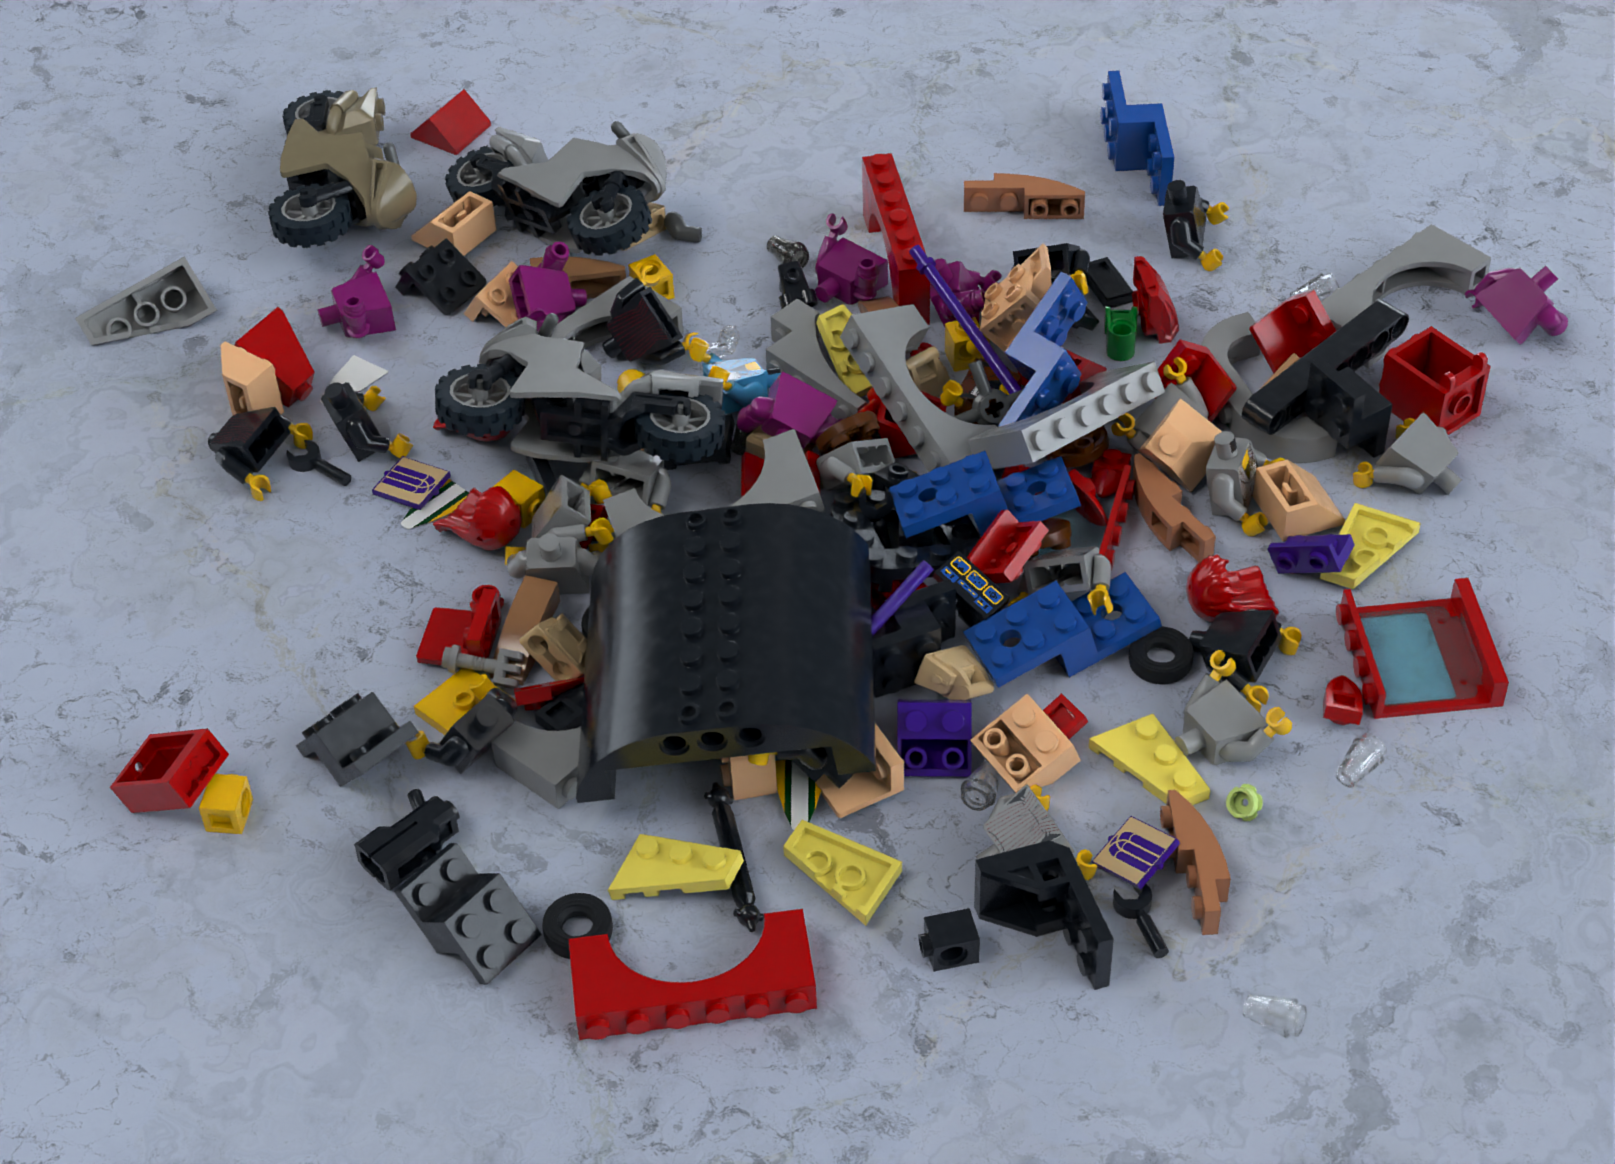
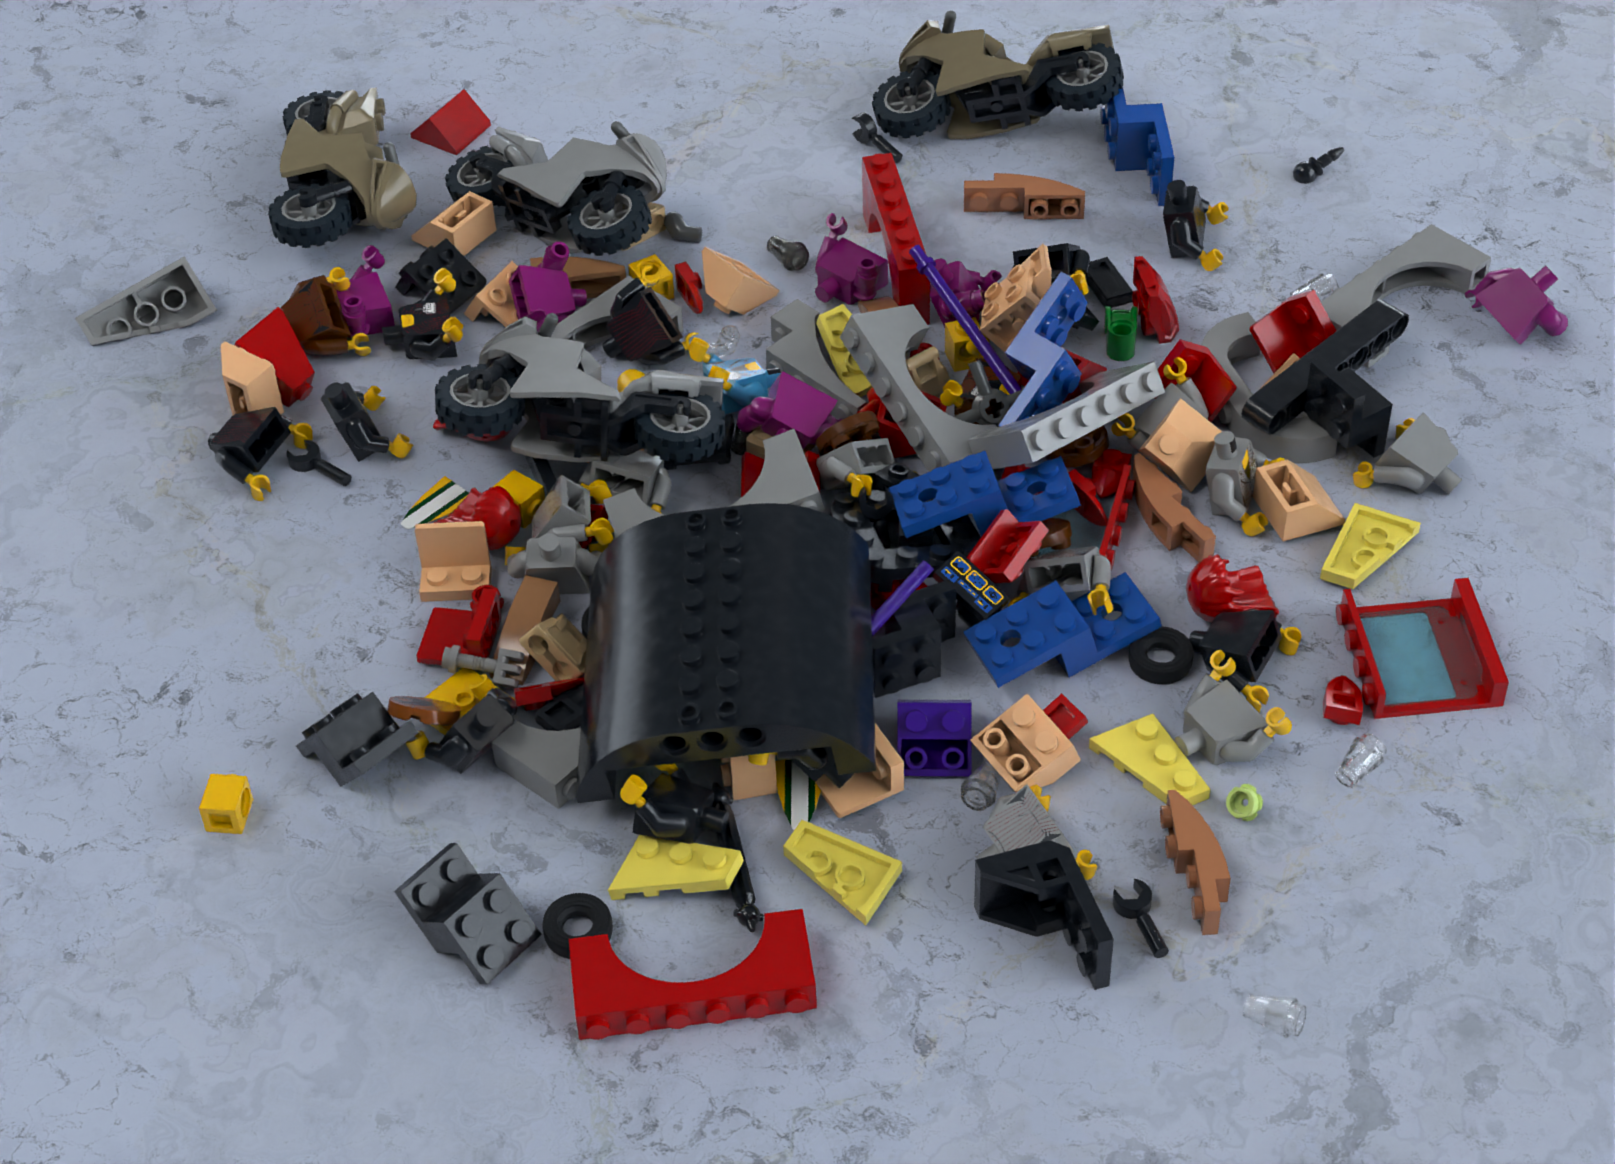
(170, 771): red window -> none
(318, 316): none -> reddish brown torso
(358, 373): white sticker -> none
(410, 843): black piece -> none
(411, 483): piece -> none
(424, 709): none -> dark orange tile
(427, 324): none -> torso
(452, 560): none -> light nougat bracket
(672, 806): none -> black torso
(688, 285): none -> red plate
(734, 284): none -> light nougat slope
(794, 288): black plate -> none
(869, 132): none -> black piece
(950, 940): black brick -> none
(954, 674): tan piece -> none
(987, 87): none -> piece
(1135, 852): piece -> none
(1306, 172): none -> black bar
(1311, 553): dark purple bracket -> none
(1435, 379): red container -> none

